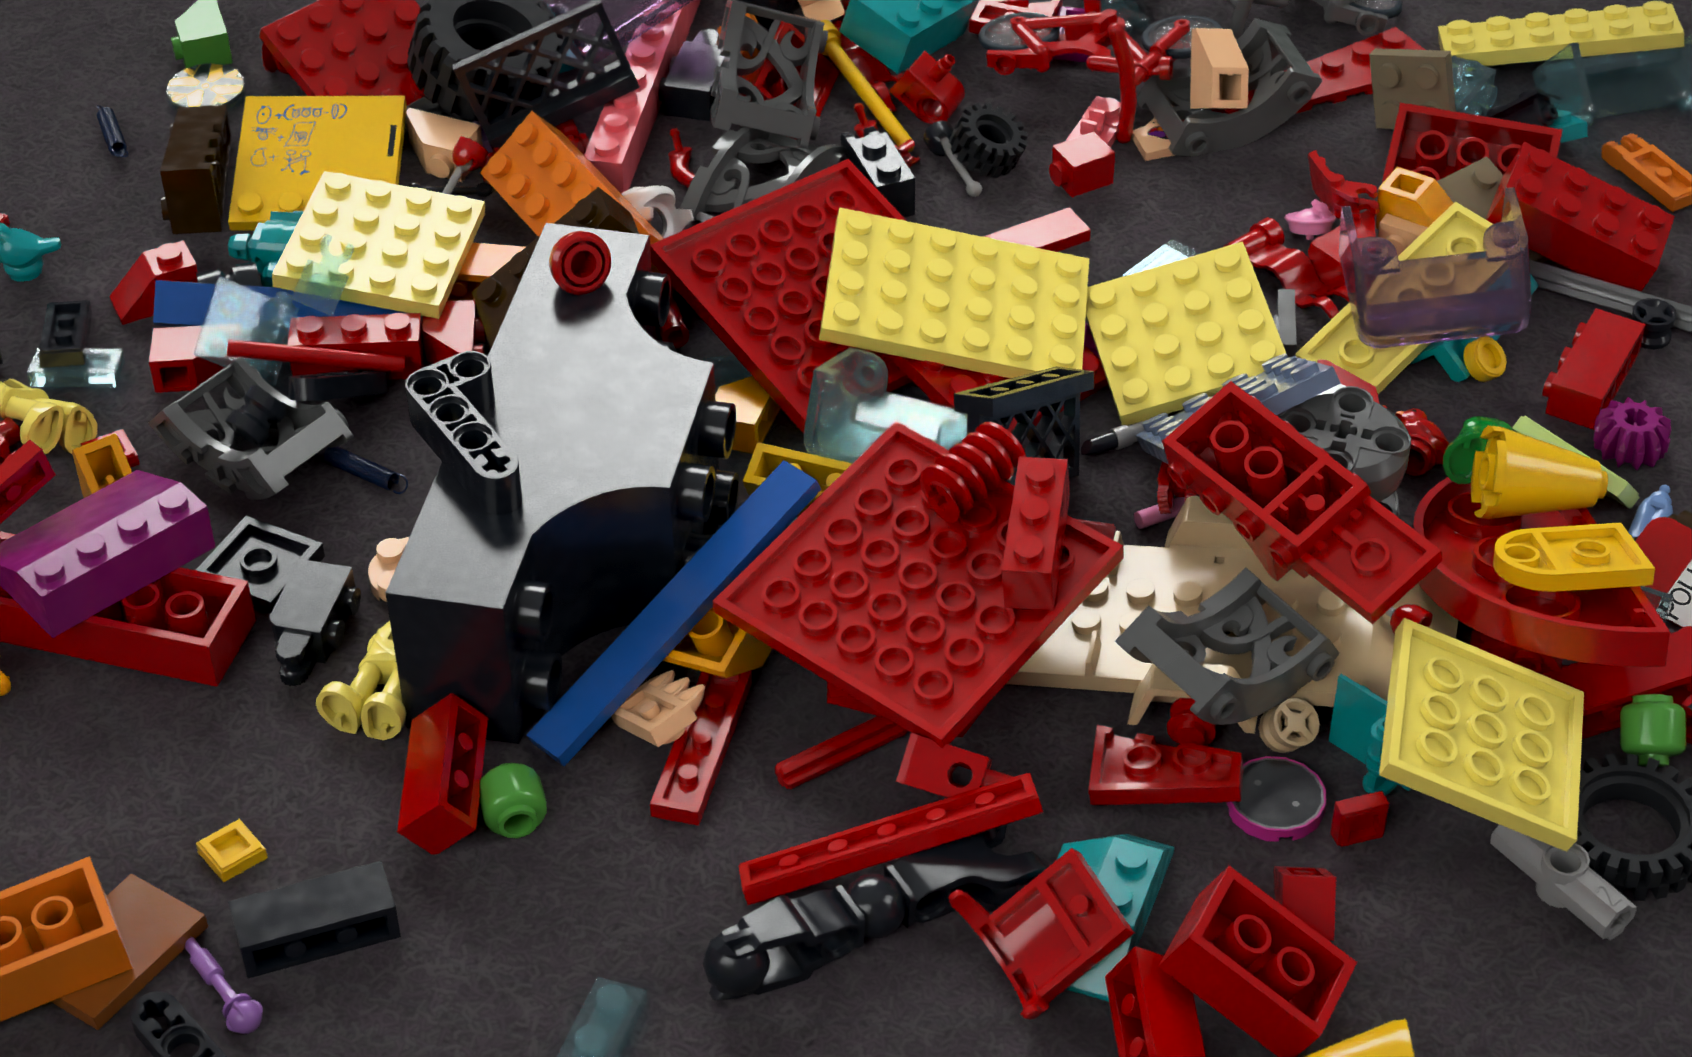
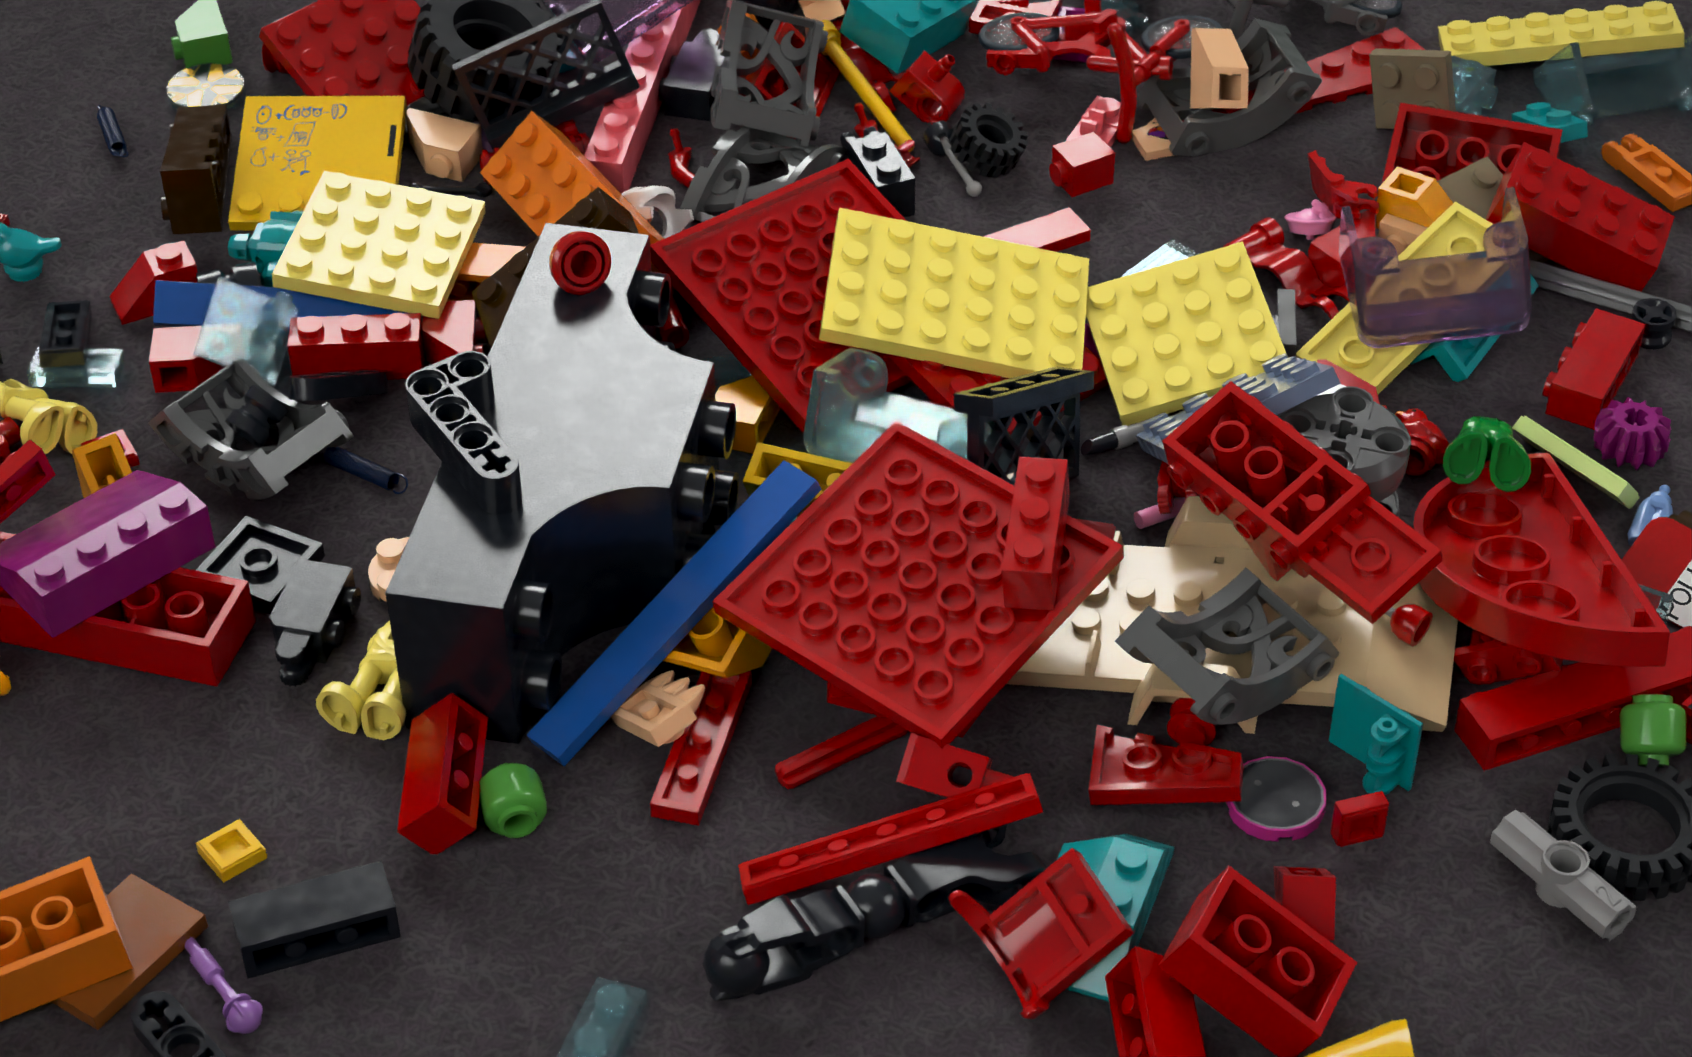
(315, 356): red bar -> none
(321, 282): clear light blue plate -> none
(467, 157): red hinge -> none
(970, 470): red piece -> none
(1299, 730): tan wheel -> none
(1483, 735): light yellow plate -> none
(1484, 359): yellow tile -> none
(1531, 108): black hinge -> none
(1531, 476): yellow cone -> none
(1572, 558): yellow tile -> none

